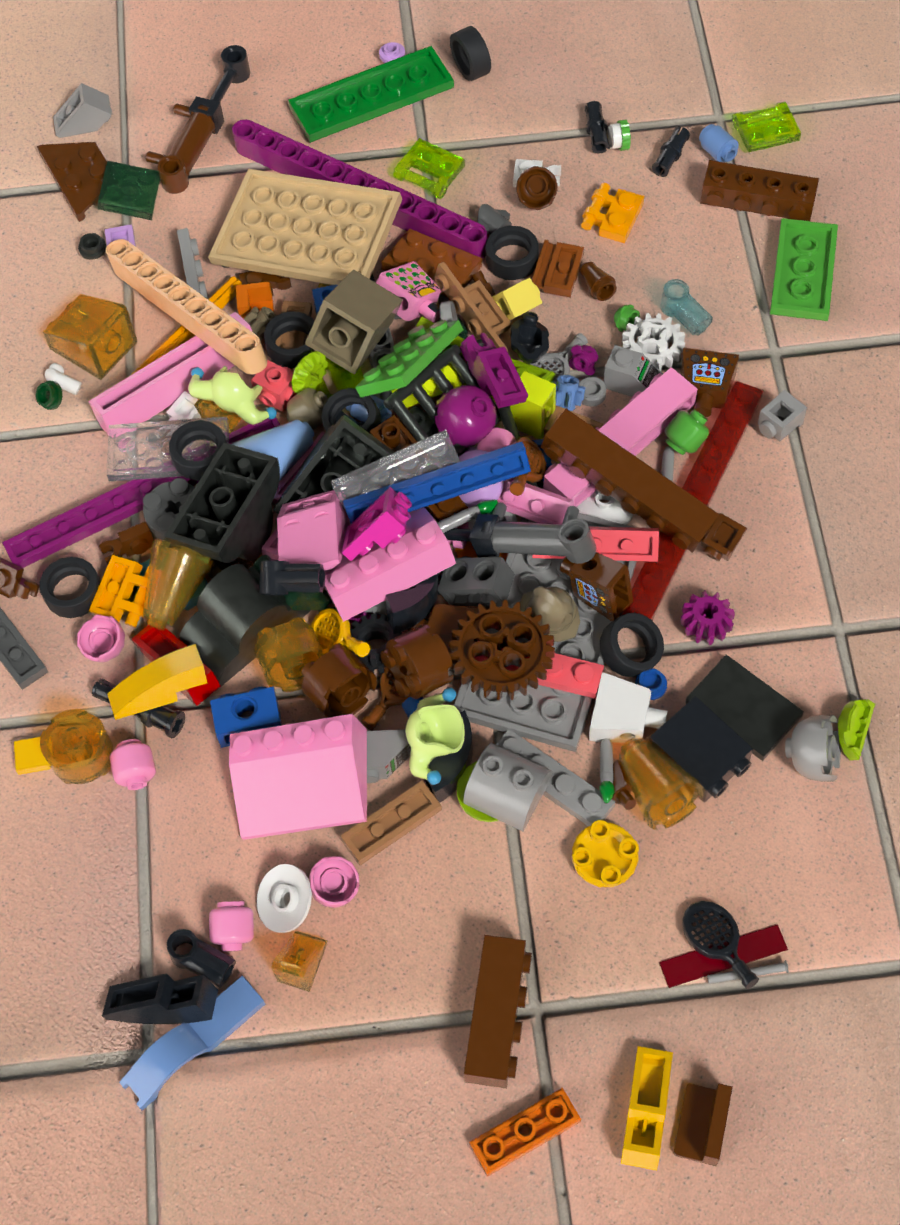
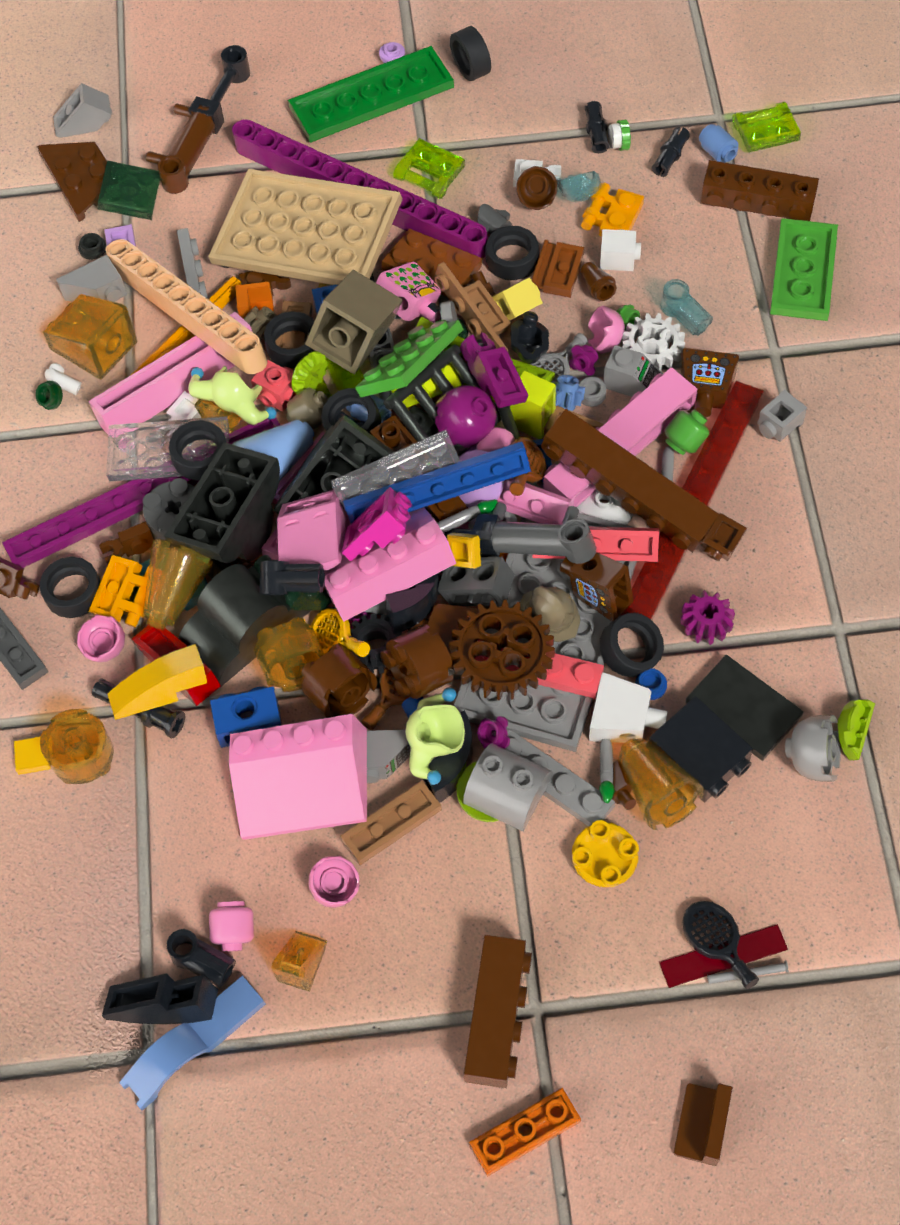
(95, 279): none -> light grey slope
(132, 764): bright pink head -> none
(284, 898): white dish -> none
(465, 549): none -> yellow tile
(486, 732): none -> magenta plate
(579, 187): none -> clear light blue hair
(607, 329): none -> bright pink hair
(619, 250): none -> white brick
(647, 1108): yellow slope -> none

